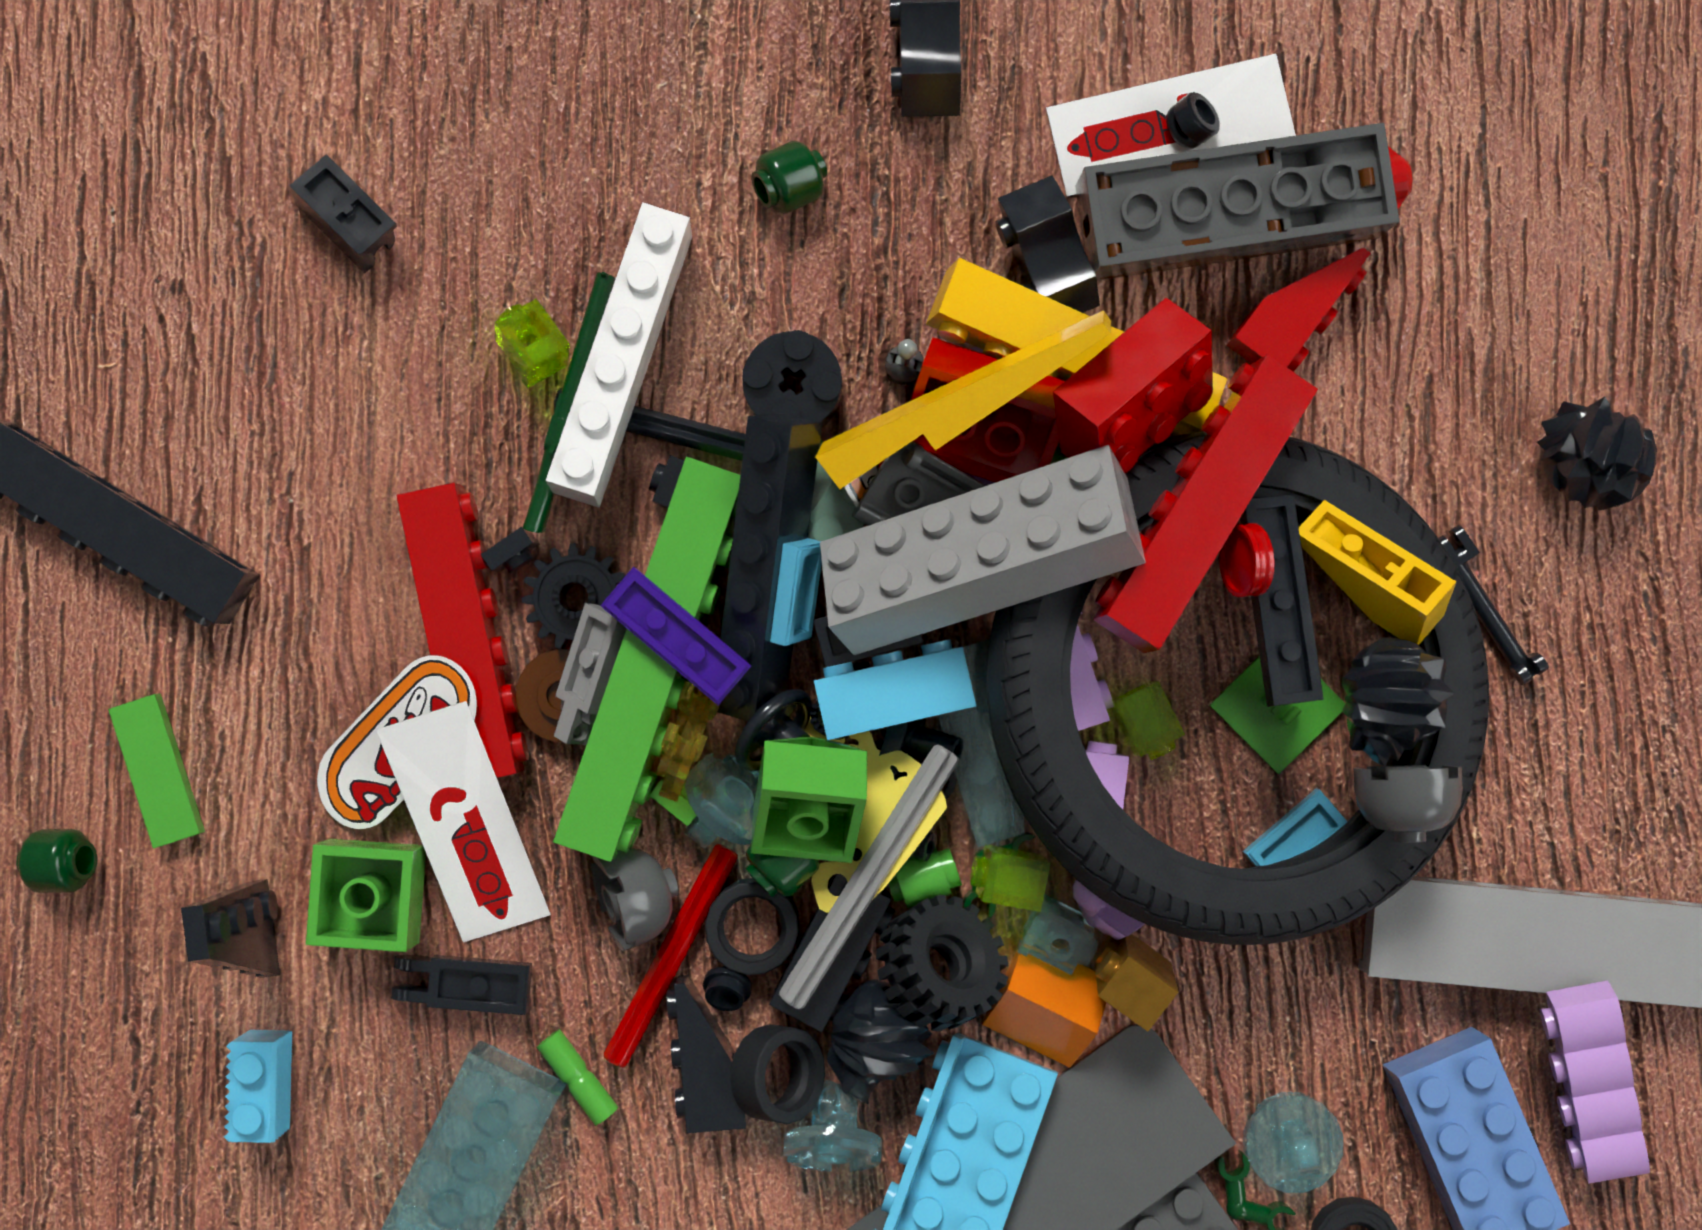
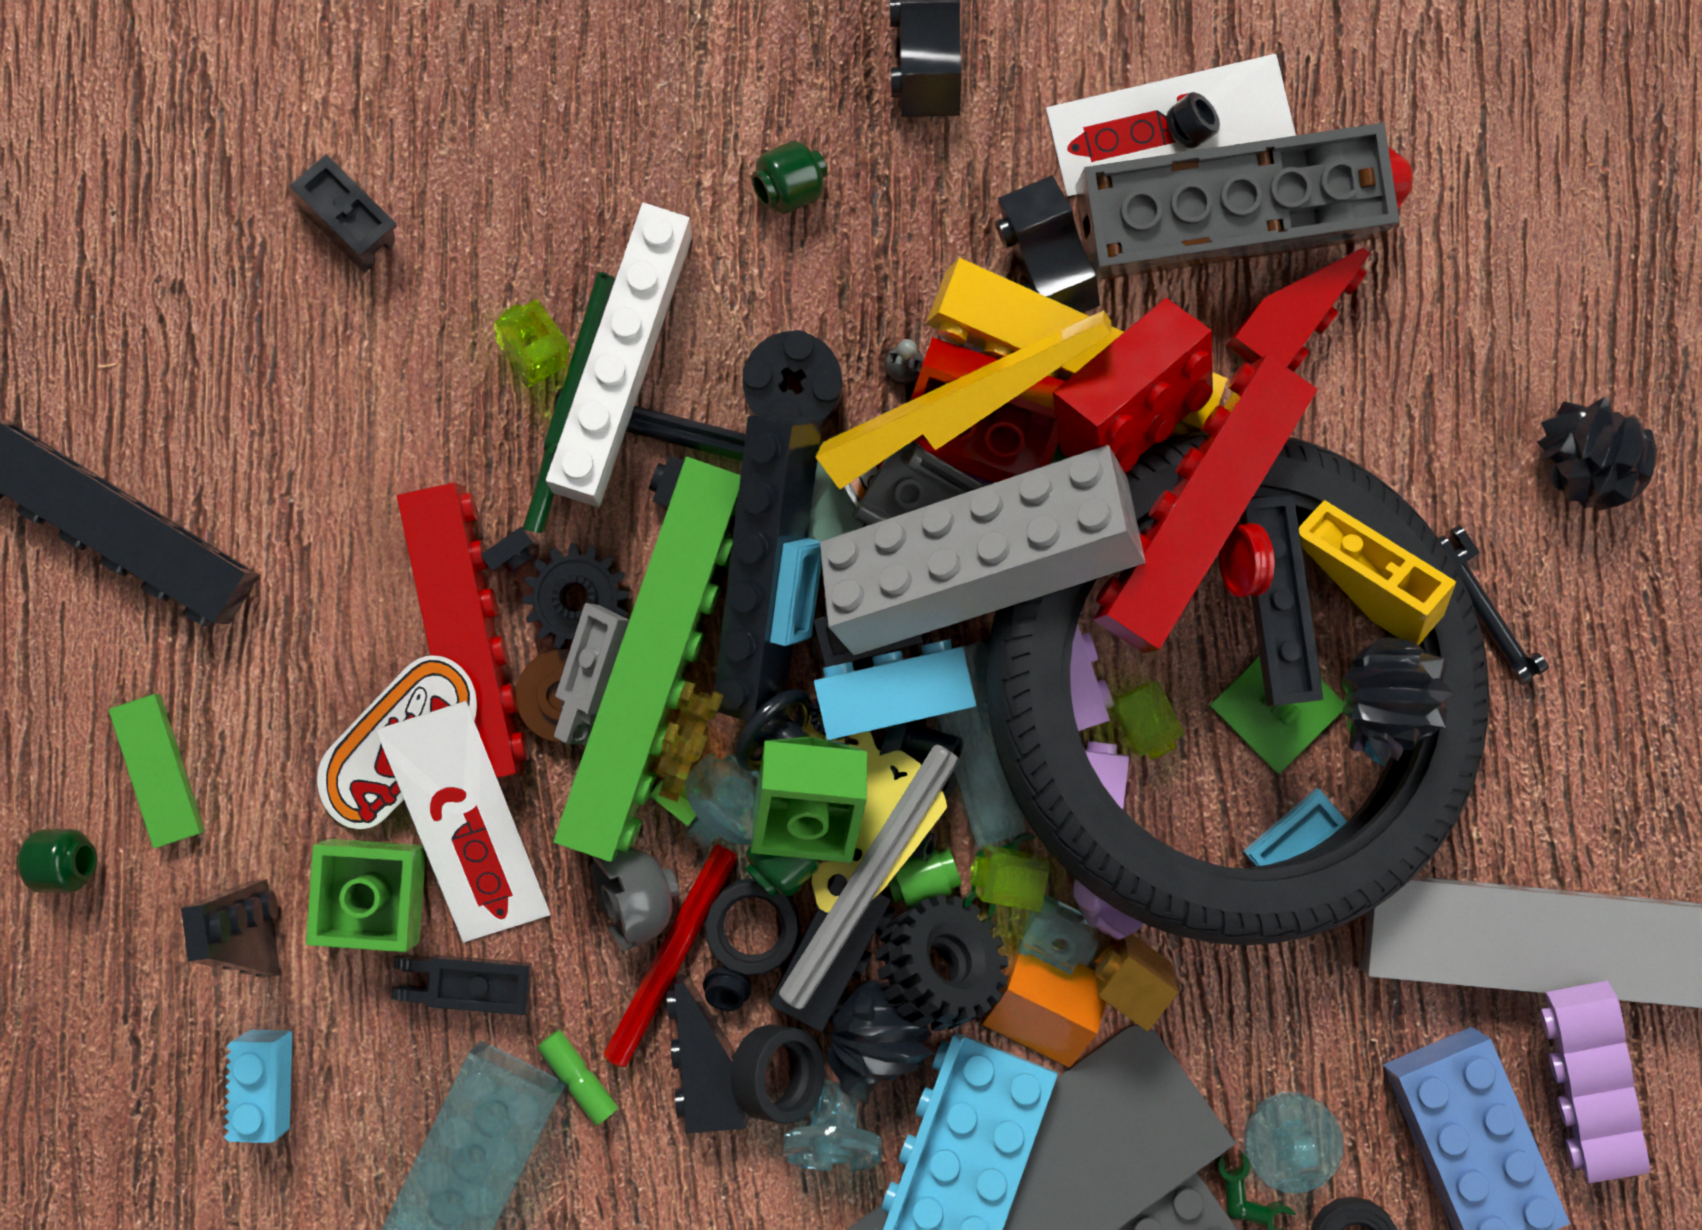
(676, 635): dark purple tile -> none
(1408, 798): dark grey cylinder -> none

